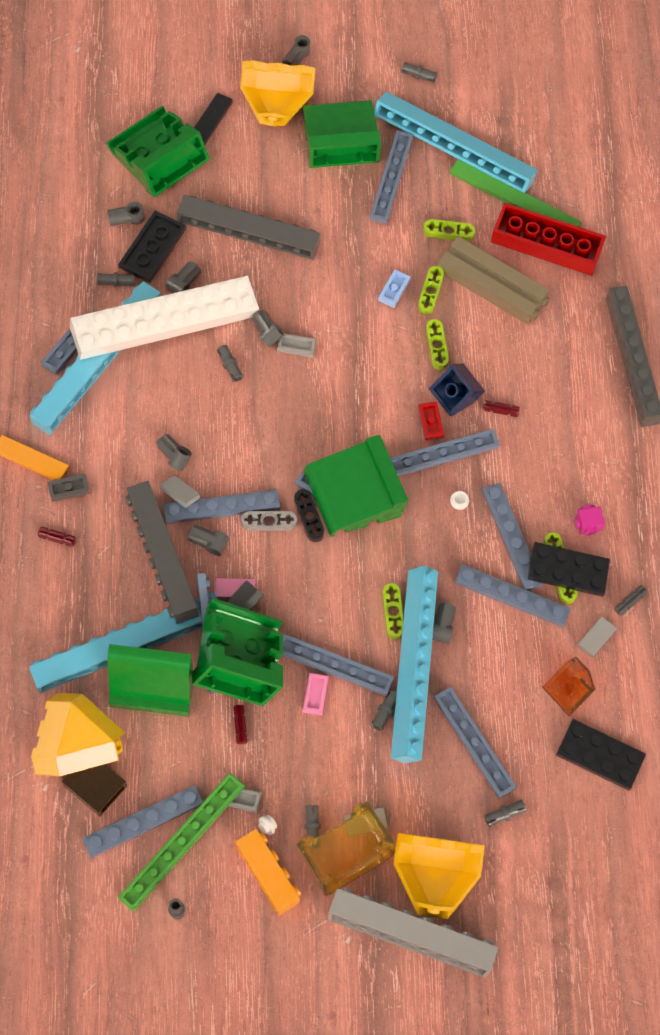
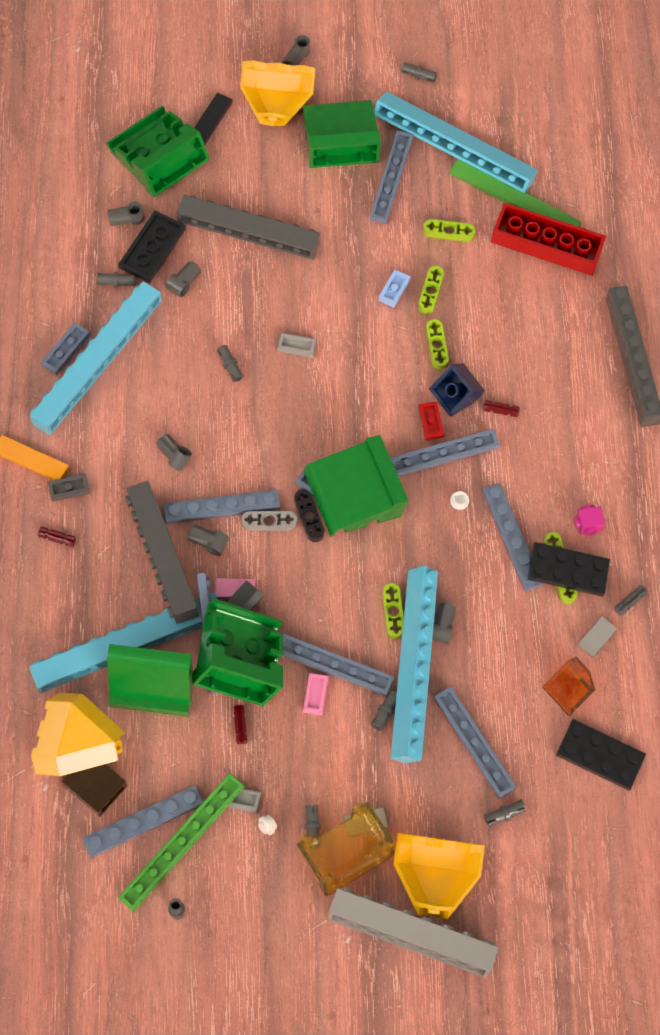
(163, 317): white brick -> none
(179, 491): light grey tile -> none
(268, 872): light orange brick -> none
(269, 331): dark grey piece -> none
(494, 280): dark tan brick -> none
(512, 595): sand blue plate -> none

